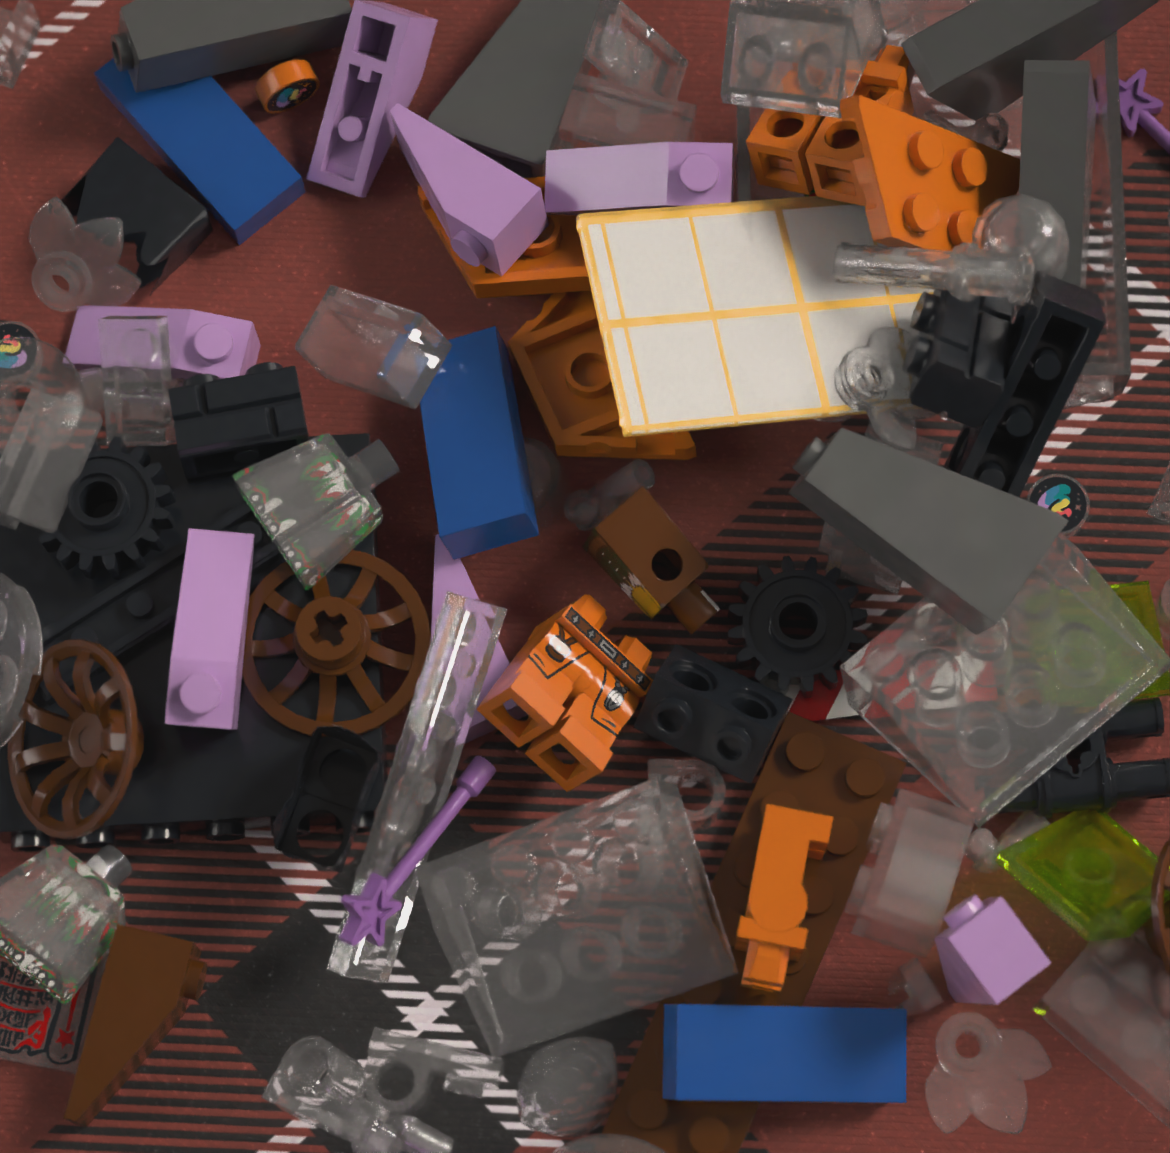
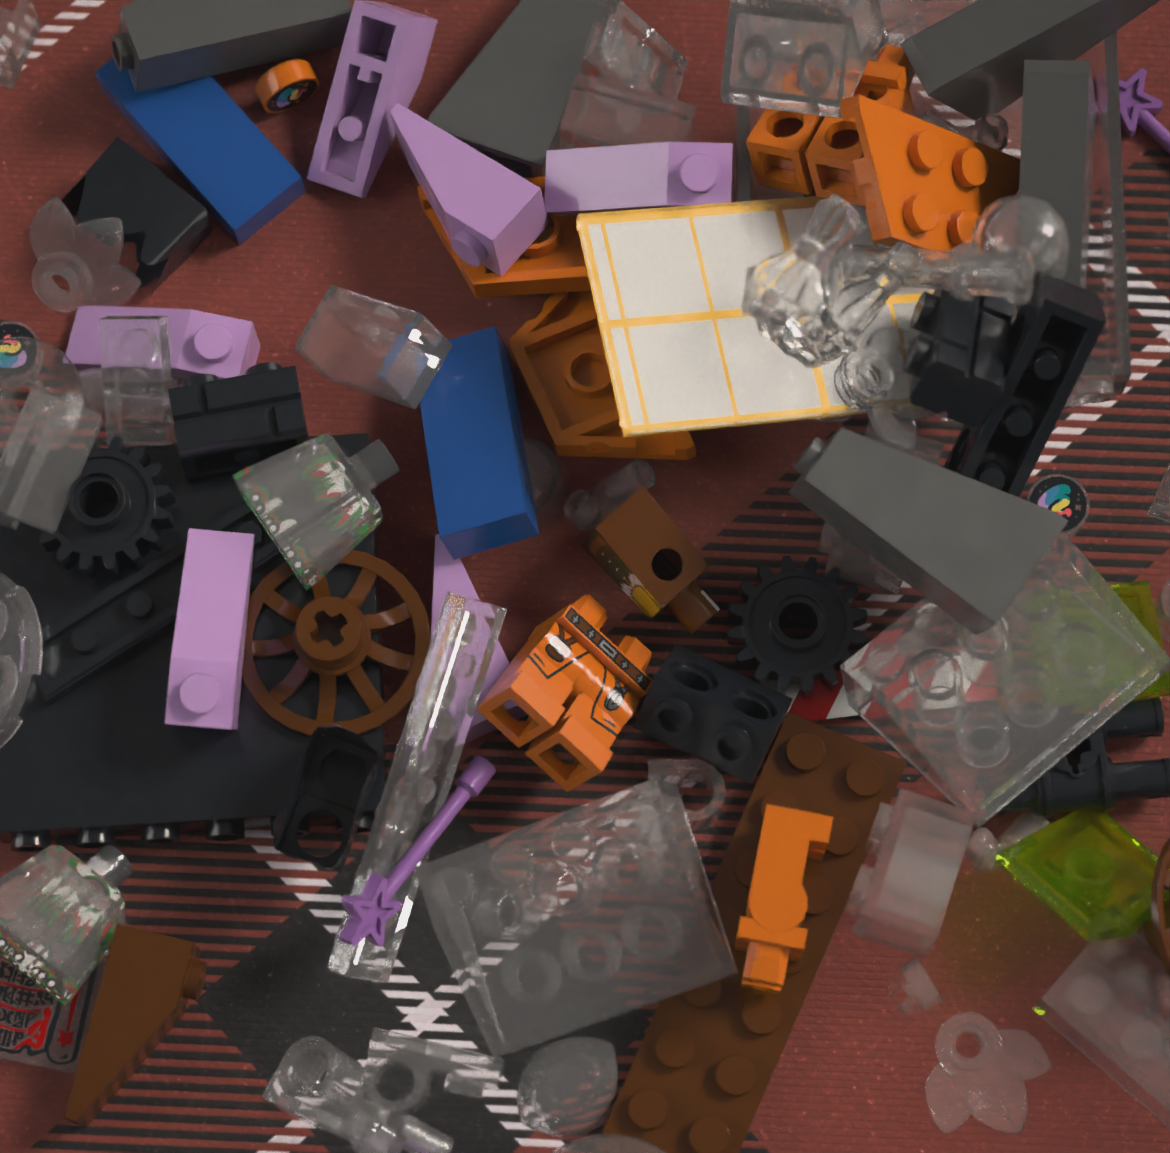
(92, 742): reddish brown wheel -> none
(784, 1053): blue piece -> none
(803, 294): none -> clear piece
(986, 951): lavender slope -> none

